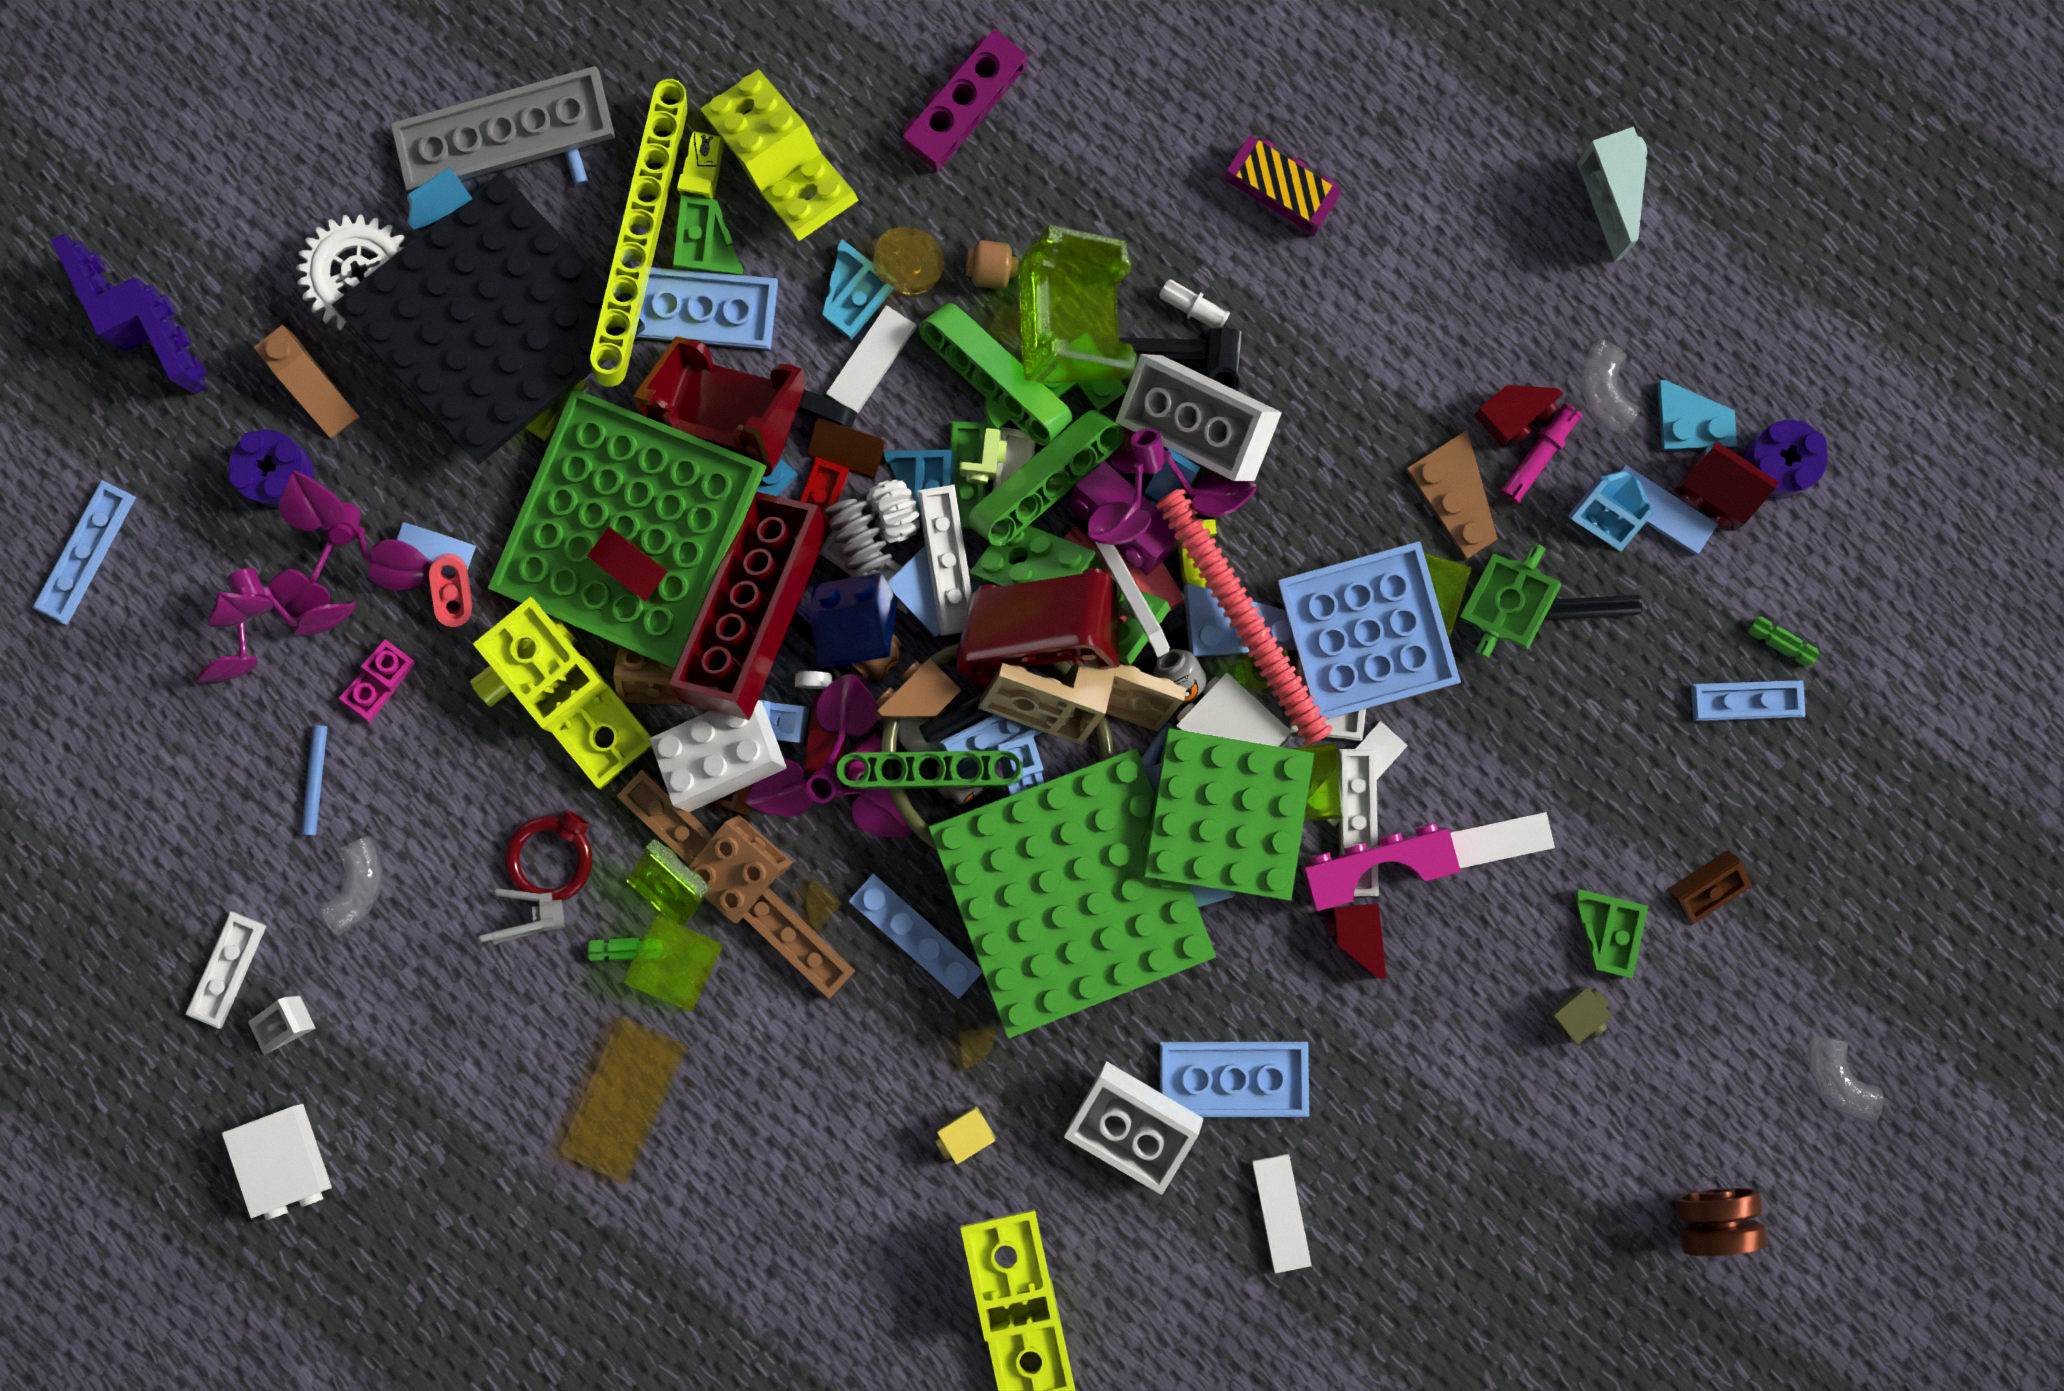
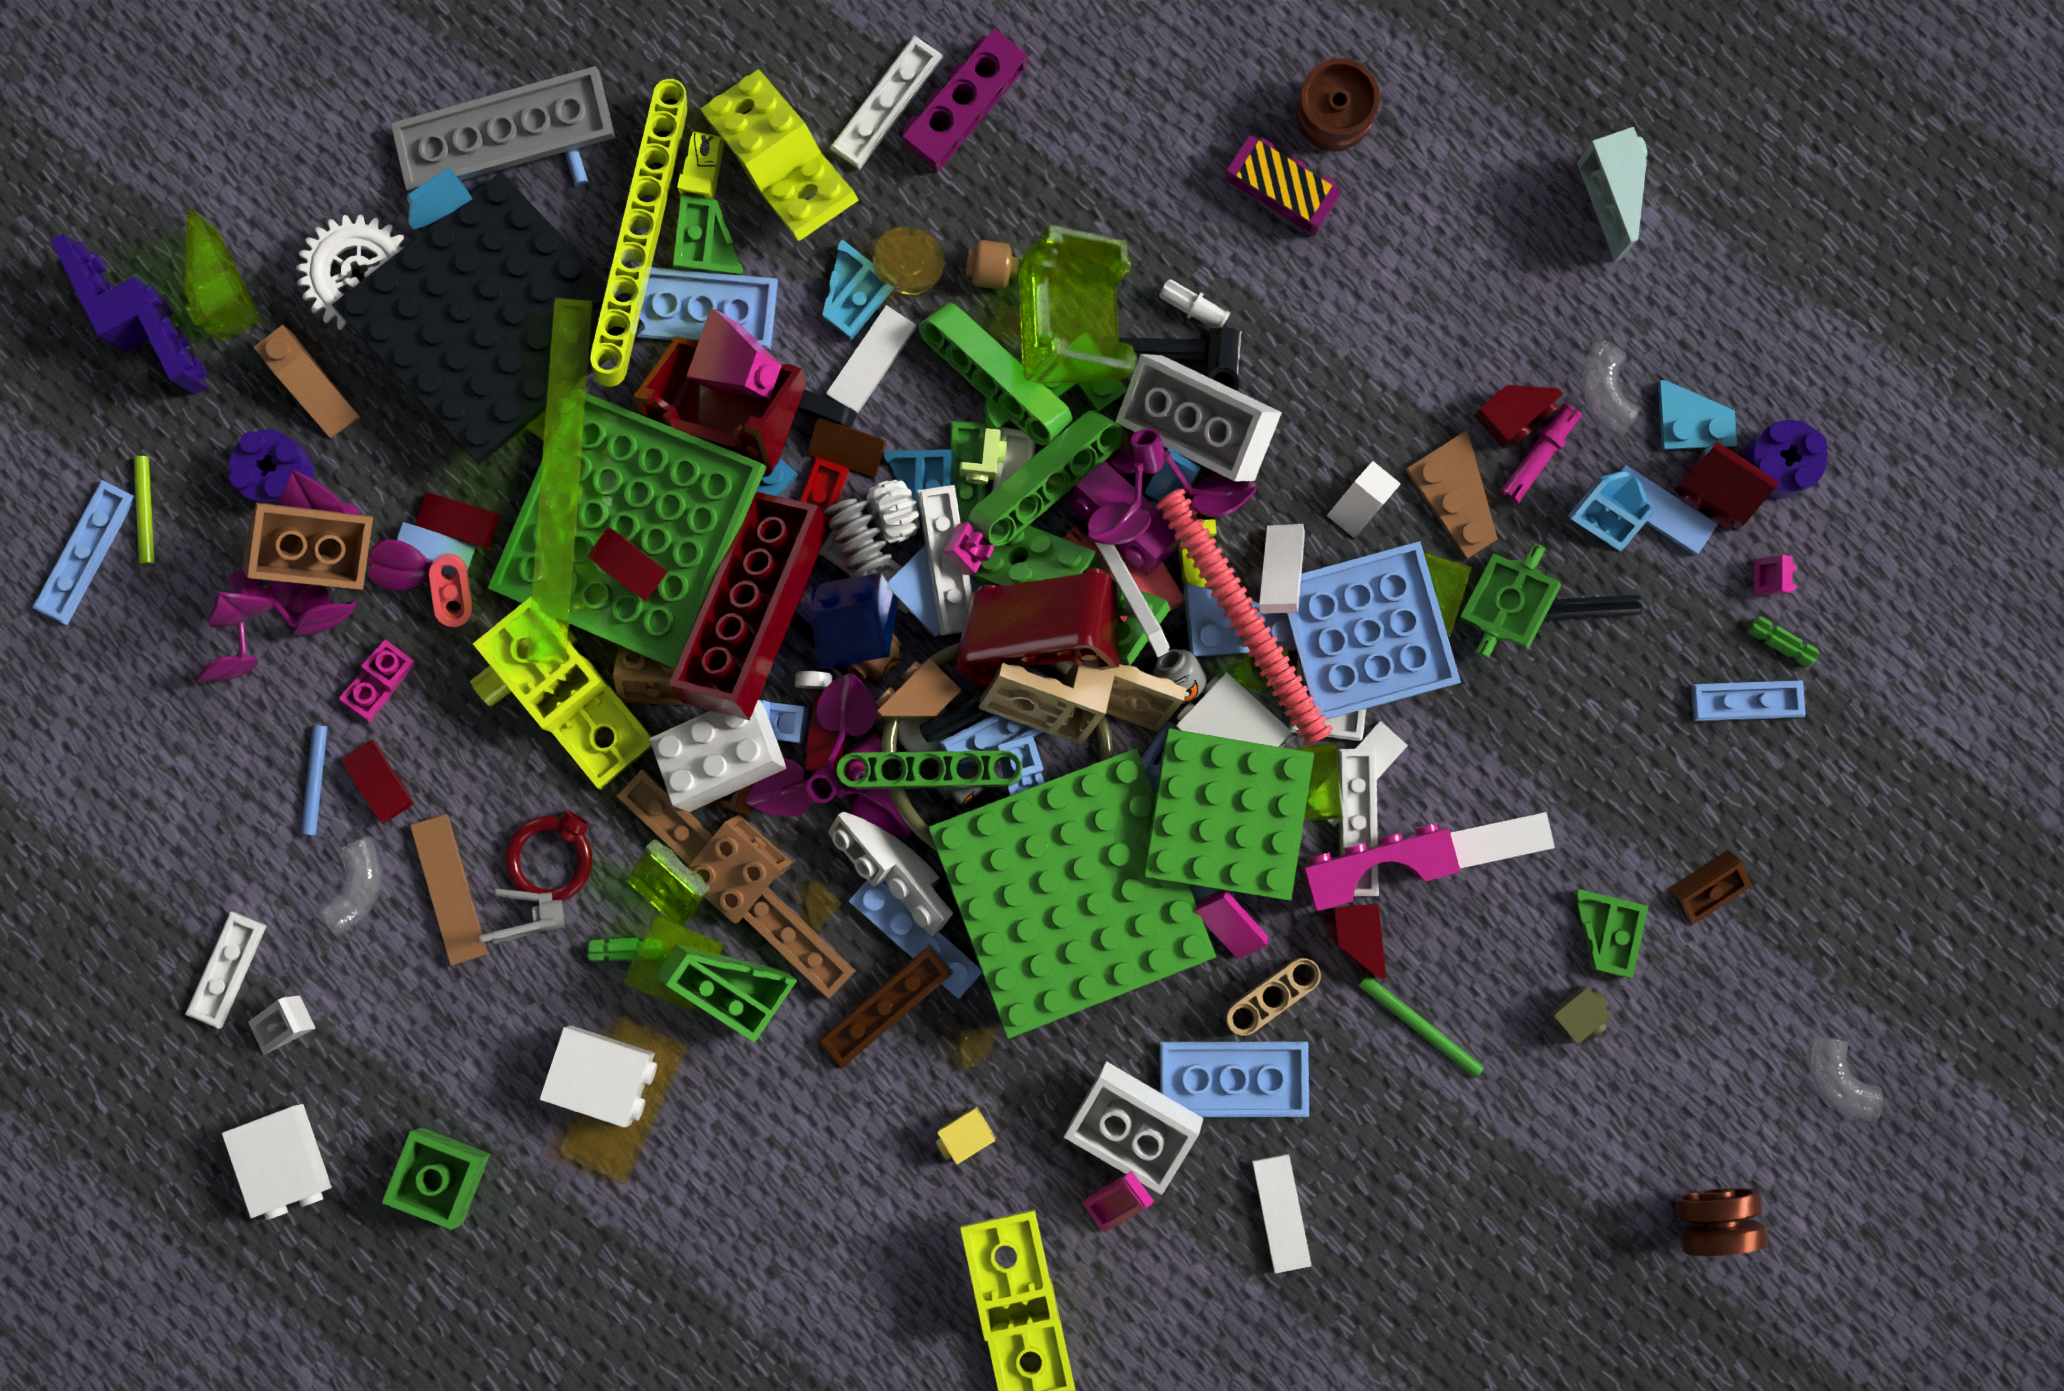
(143, 510): none -> lime bar
(213, 282): none -> clear neon green slope
(307, 546): none -> medium nougat slope
(377, 781): none -> dark red slope
(436, 1178): none -> bright green brick
(449, 889): none -> medium nougat tile
(457, 520): none -> dark red slope
(560, 482): none -> clear neon green plate
(599, 1076): none -> white brick
(726, 987): none -> bright green wedge
(732, 359): none -> dark pink slope
(885, 858): none -> white slope
(885, 1006): none -> reddish brown tile
(886, 102): none -> white tile
(967, 548): none -> dark pink tile
(1118, 1201): none -> dark pink tile
(1231, 924): none -> dark pink tile
(1282, 569): none -> white tile
(1290, 992): none -> tan beam
(1343, 84): none -> copper wheel
(1363, 499): none -> white slope
(1421, 1026): none -> bright green bar
(1774, 575): none -> dark pink tile

